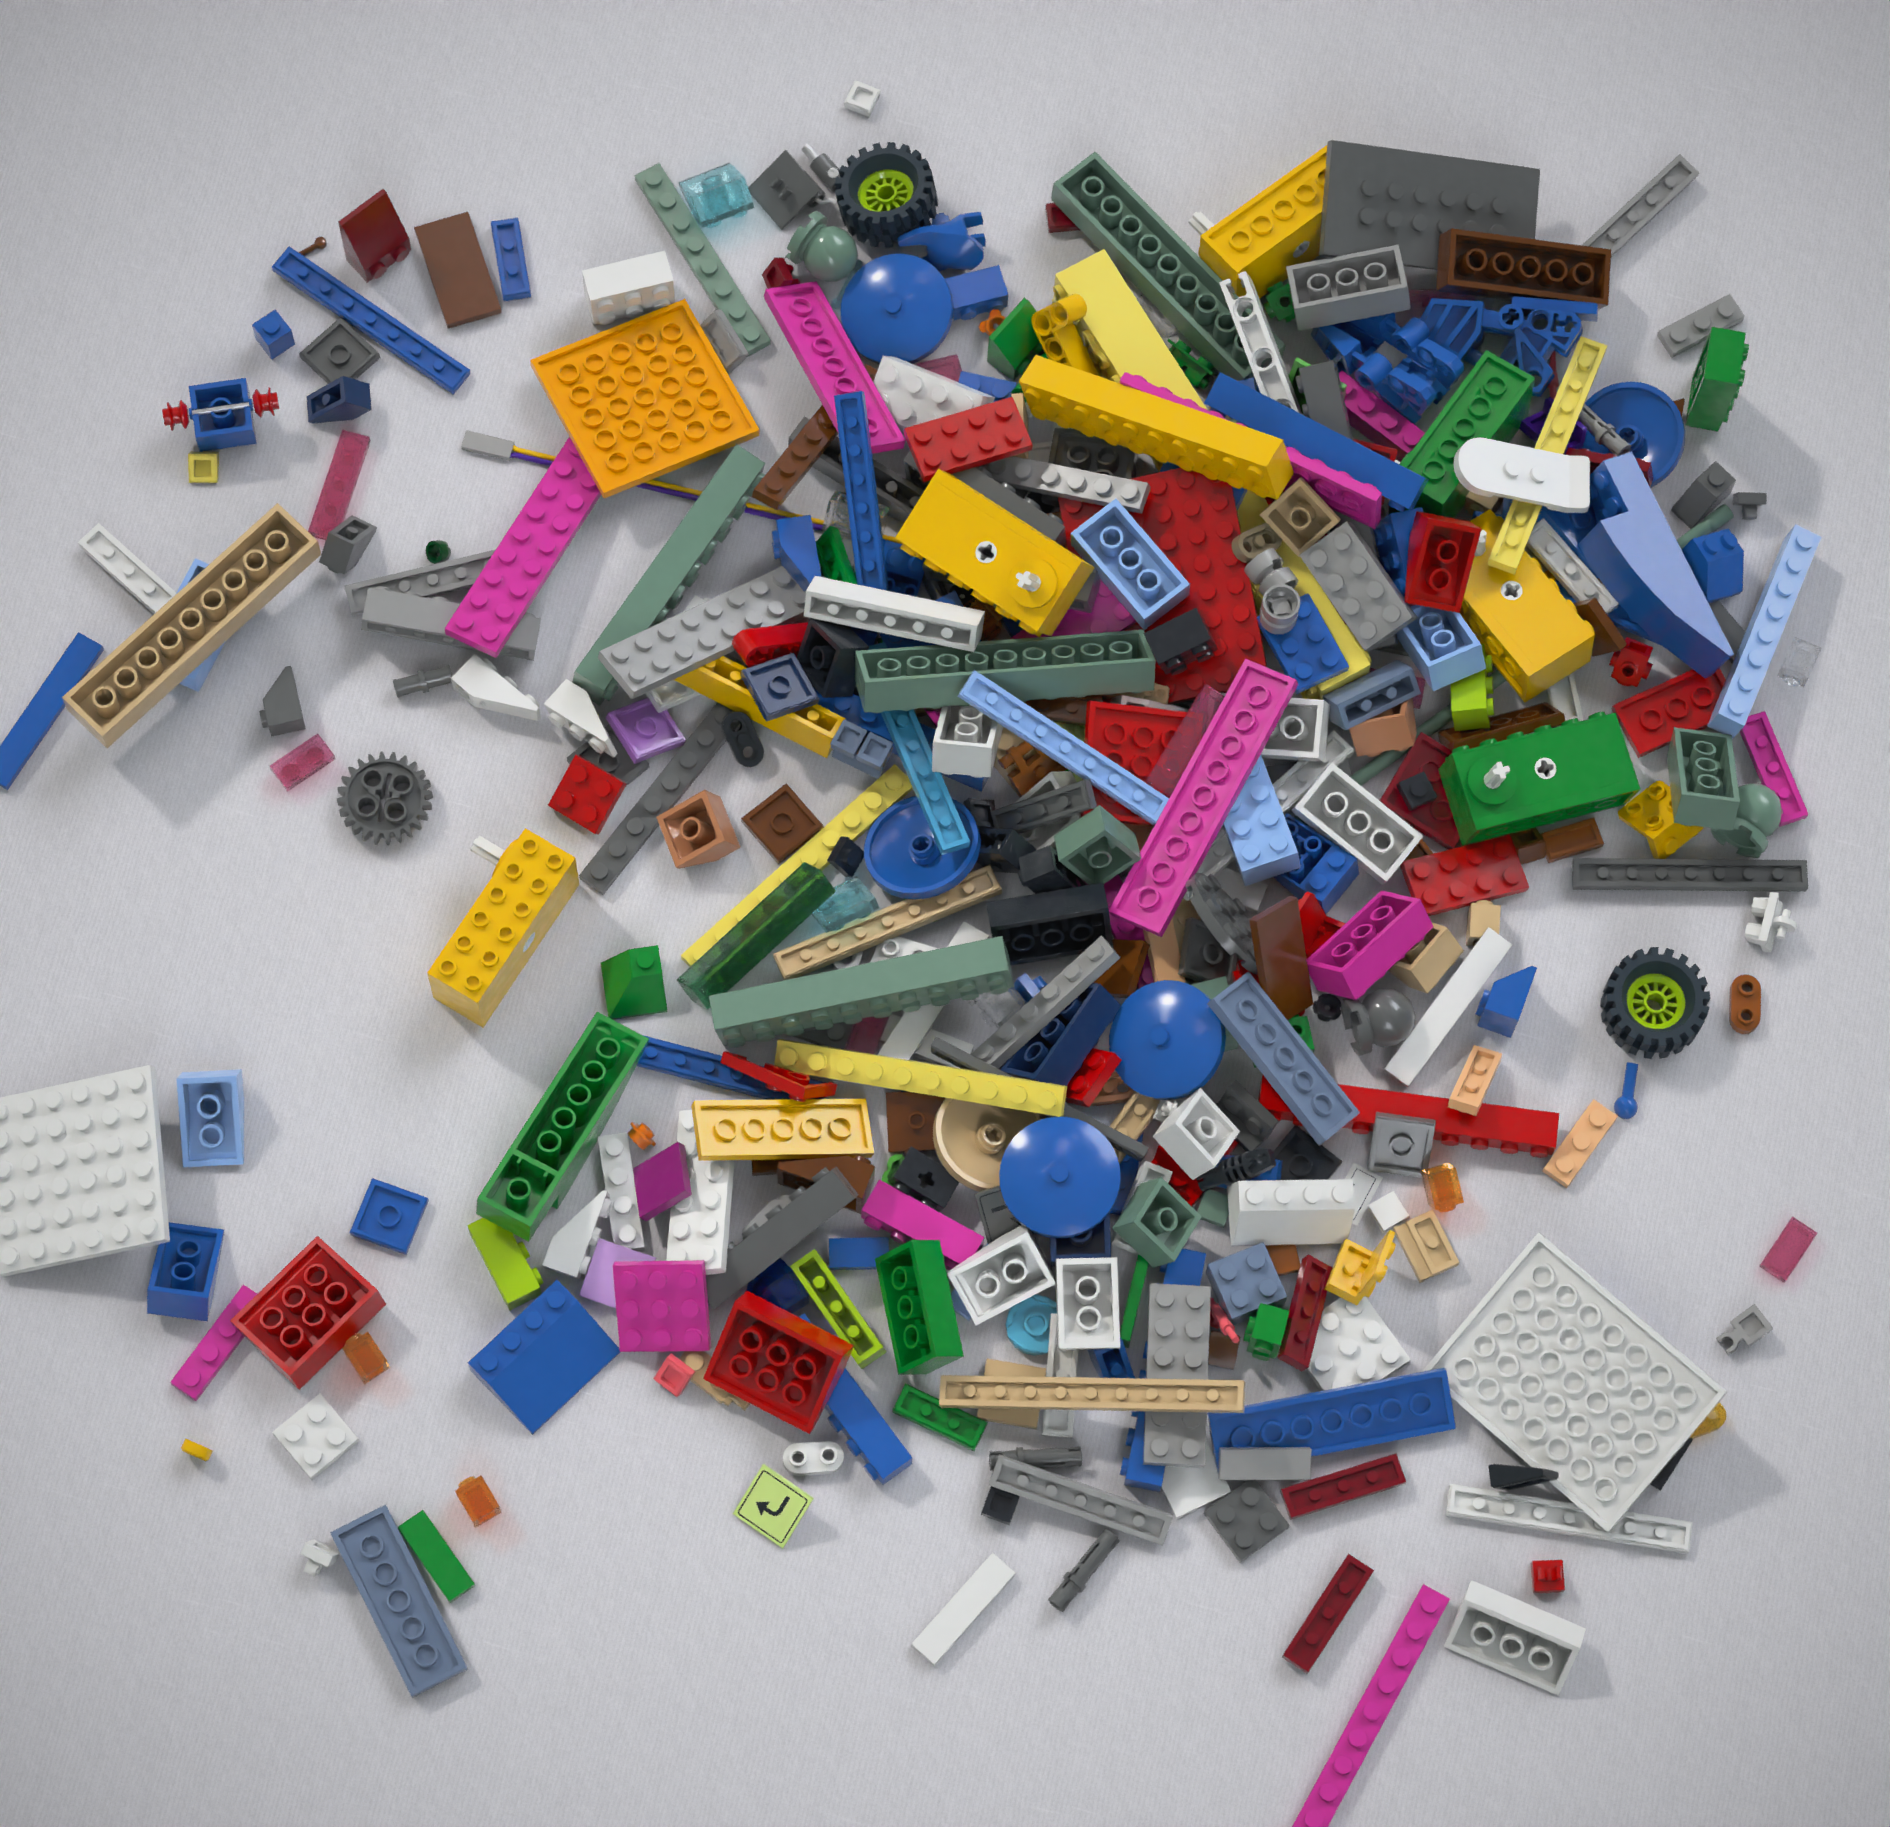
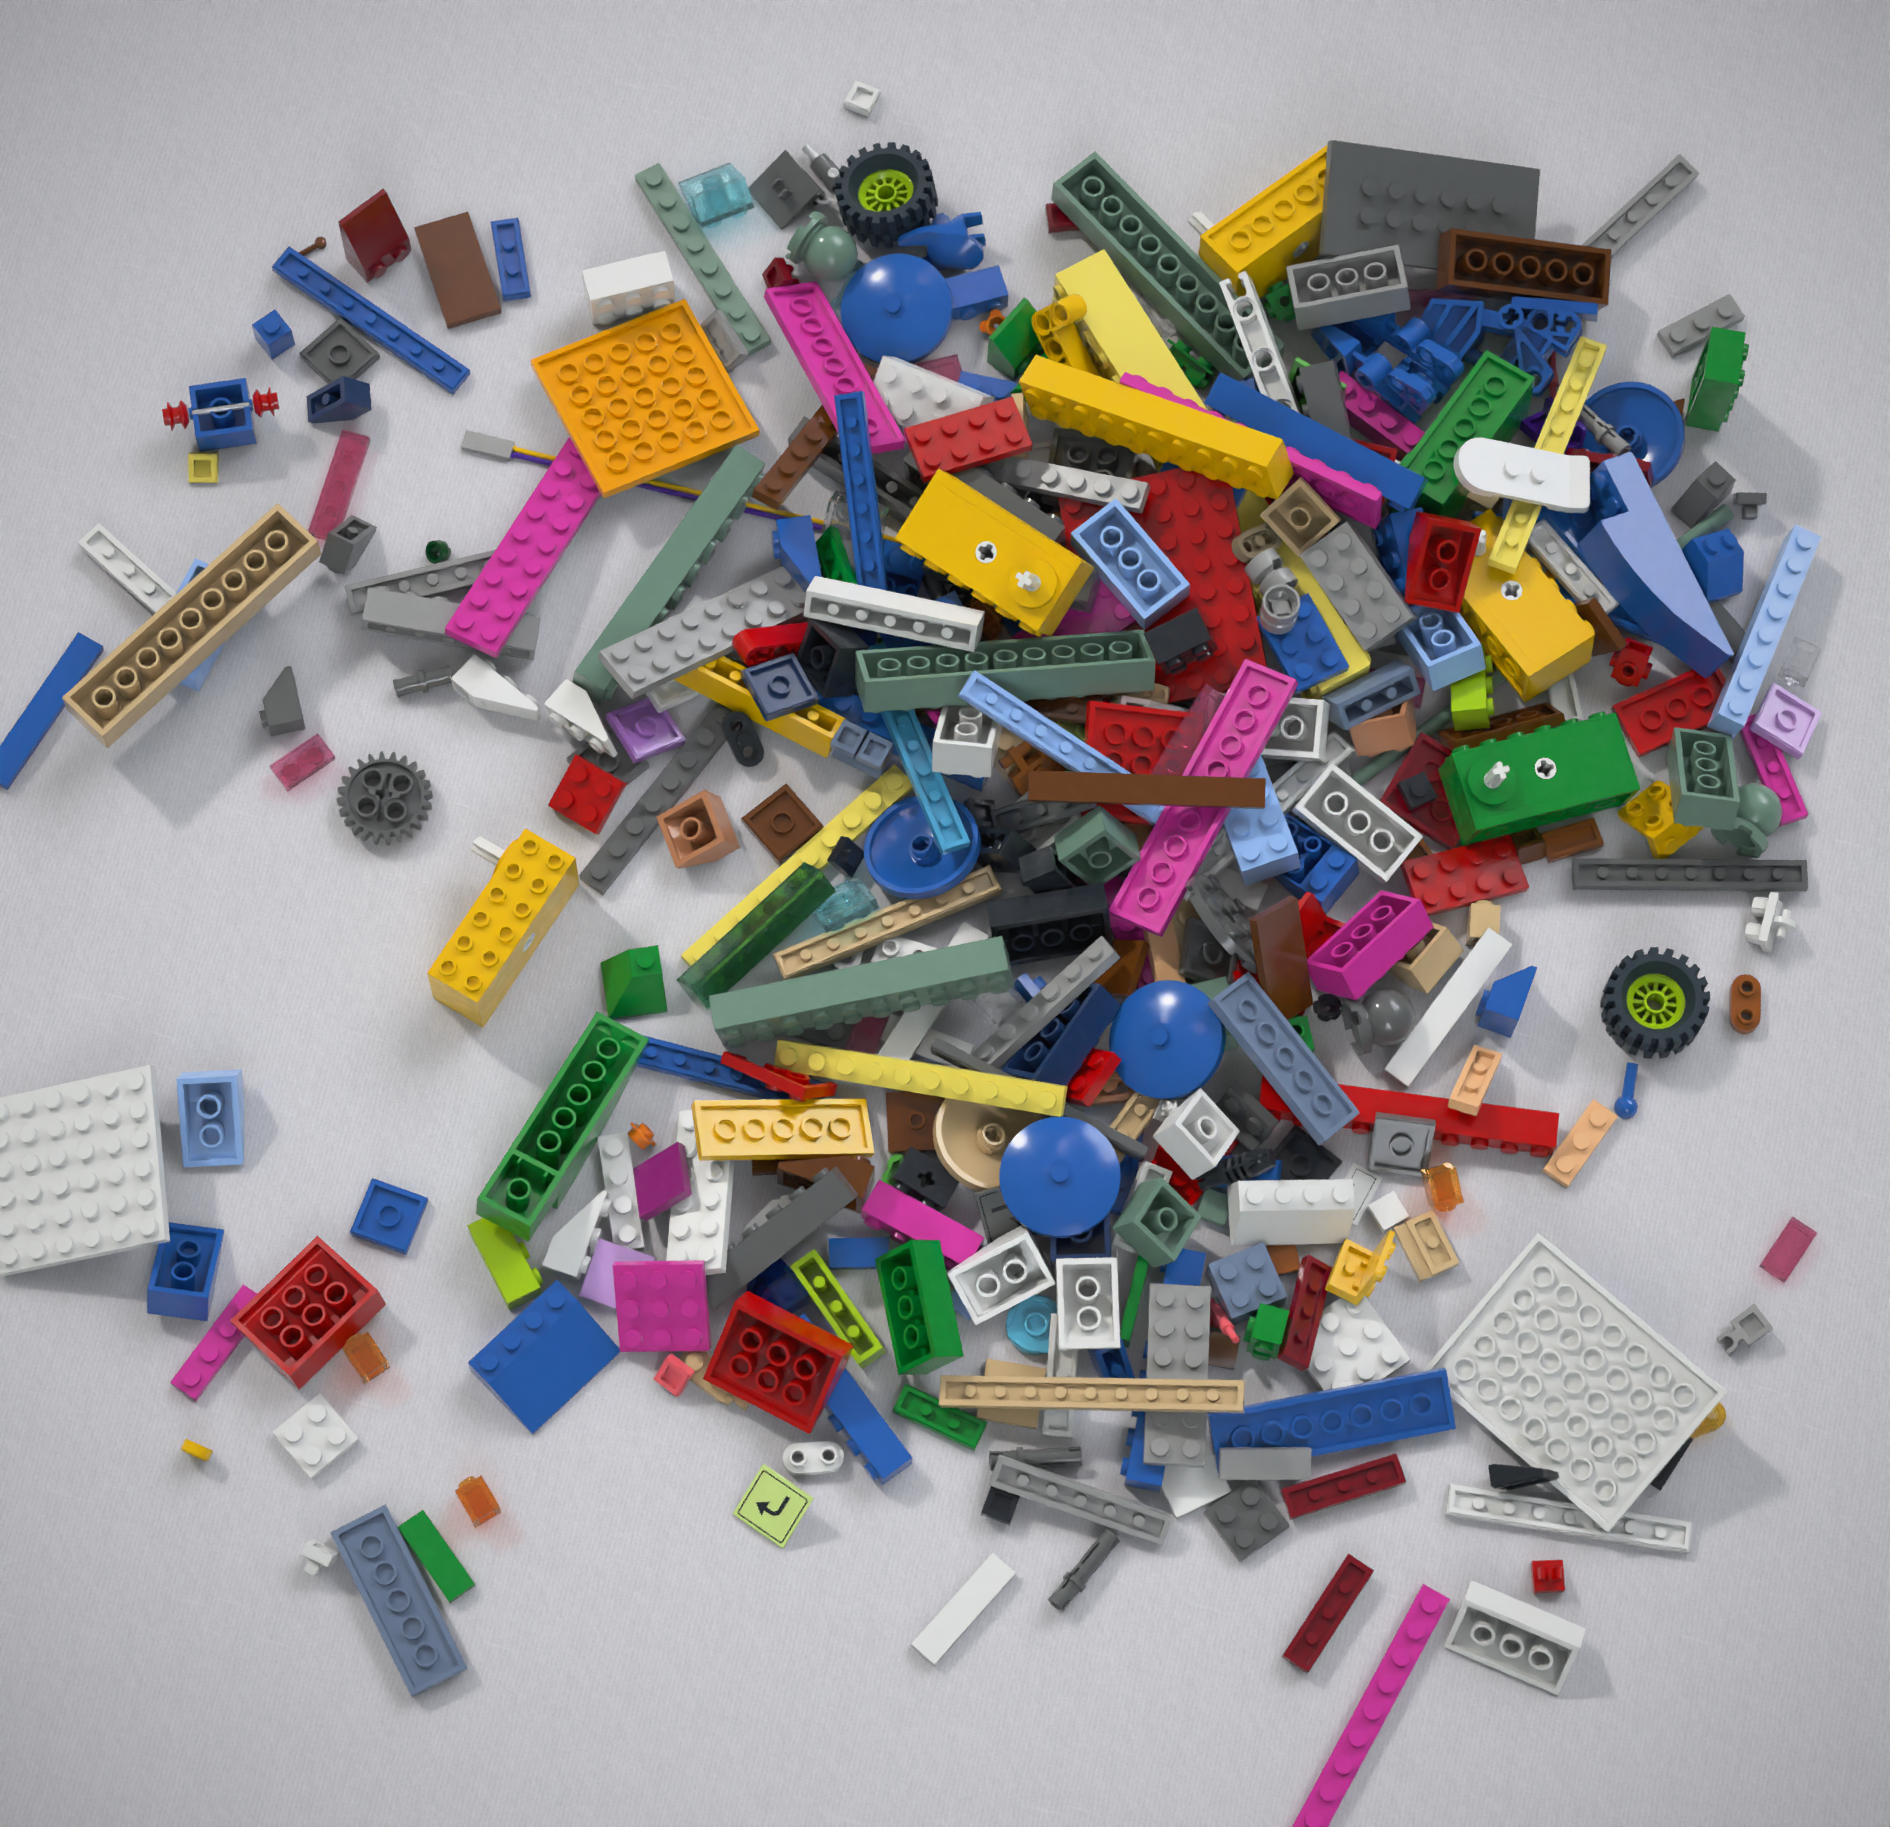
(1146, 789): none -> reddish brown tile
(1785, 721): none -> lavender tile

